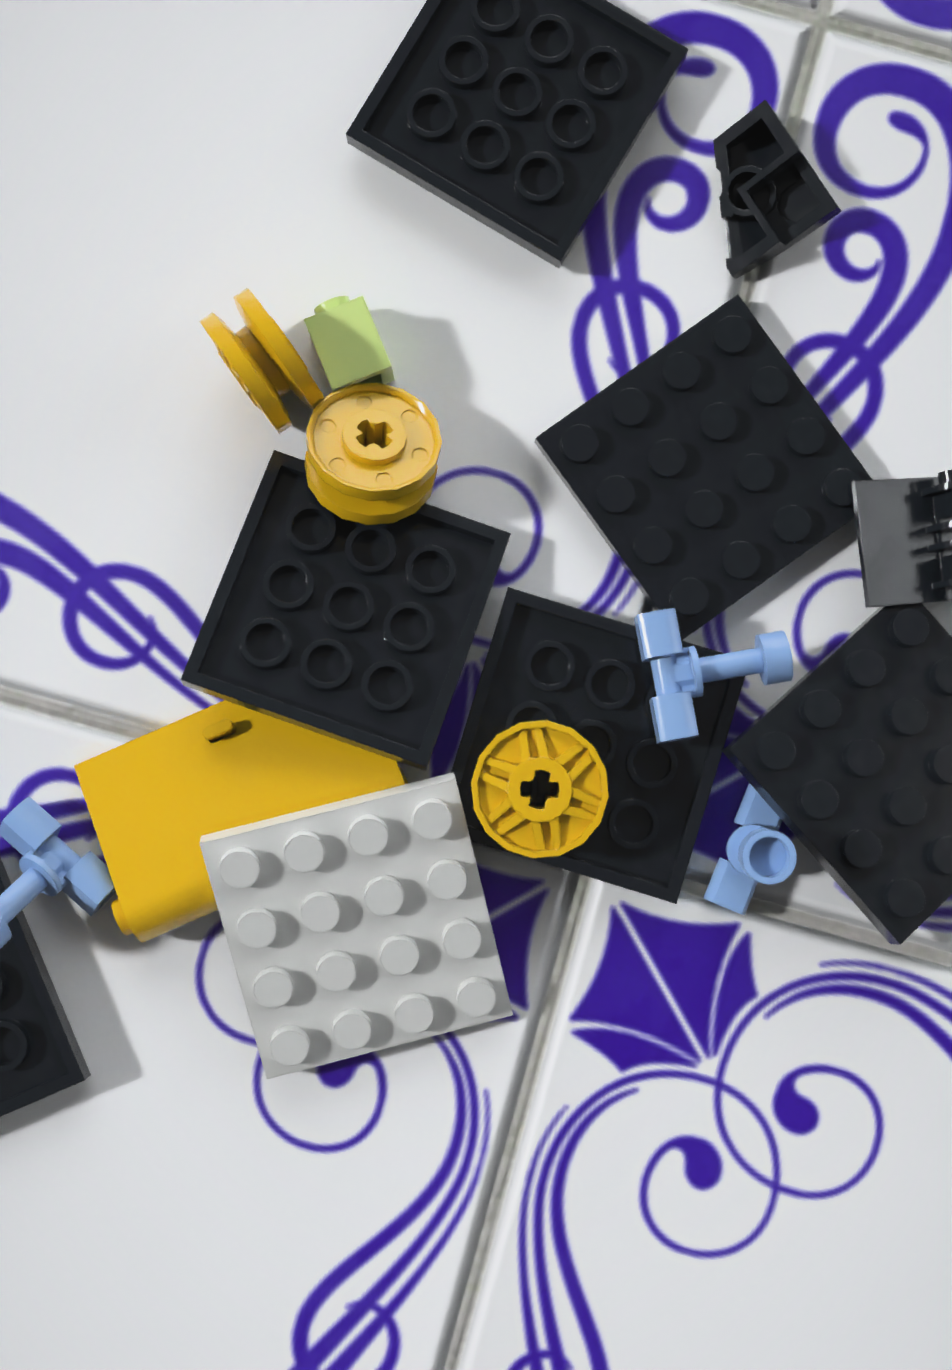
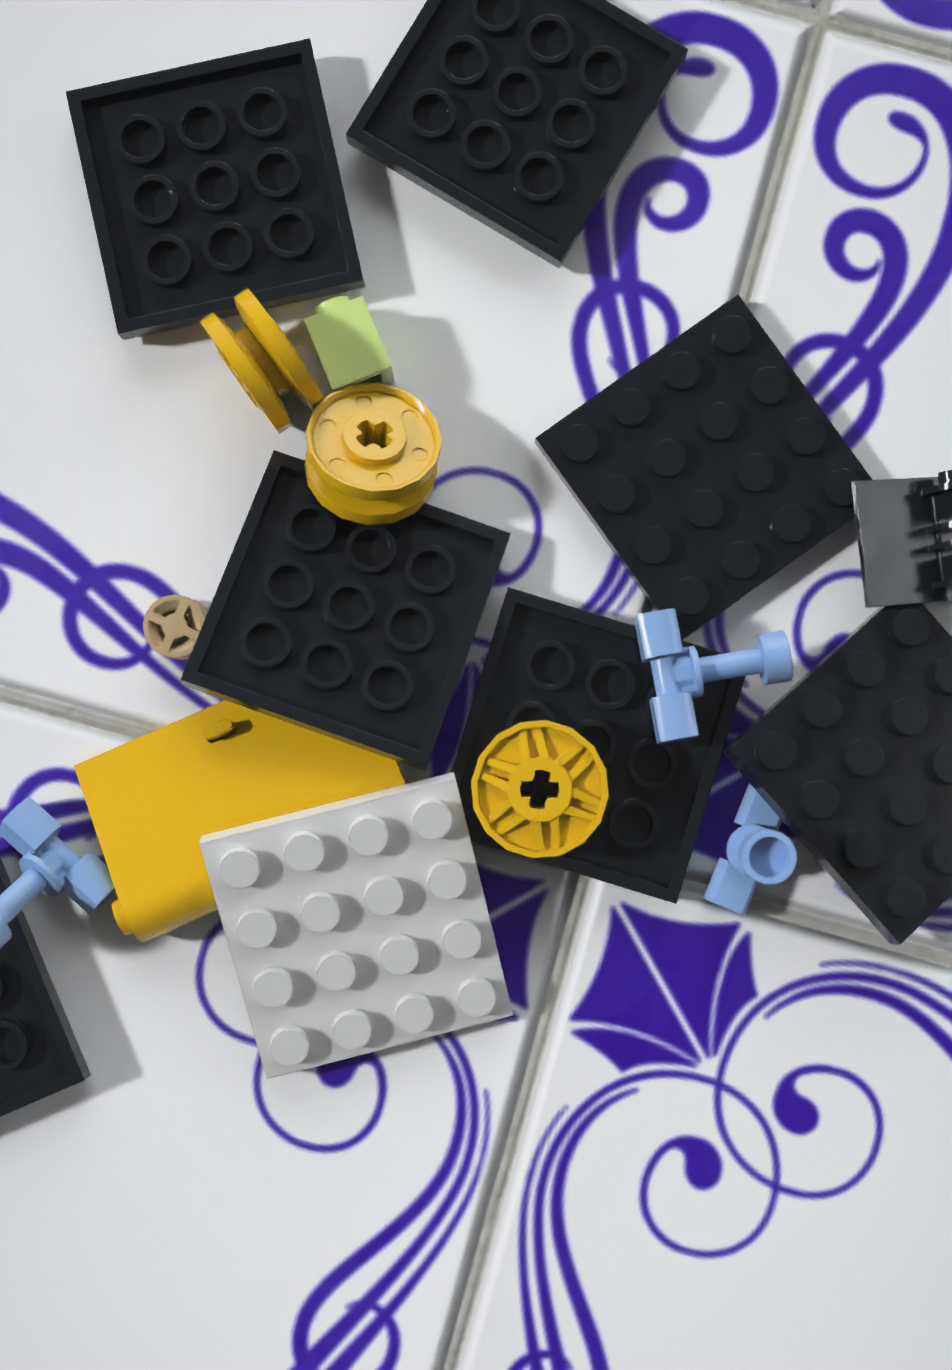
(167, 622): none -> tan wheel
(214, 188): none -> black plate
(767, 190): black slope -> none

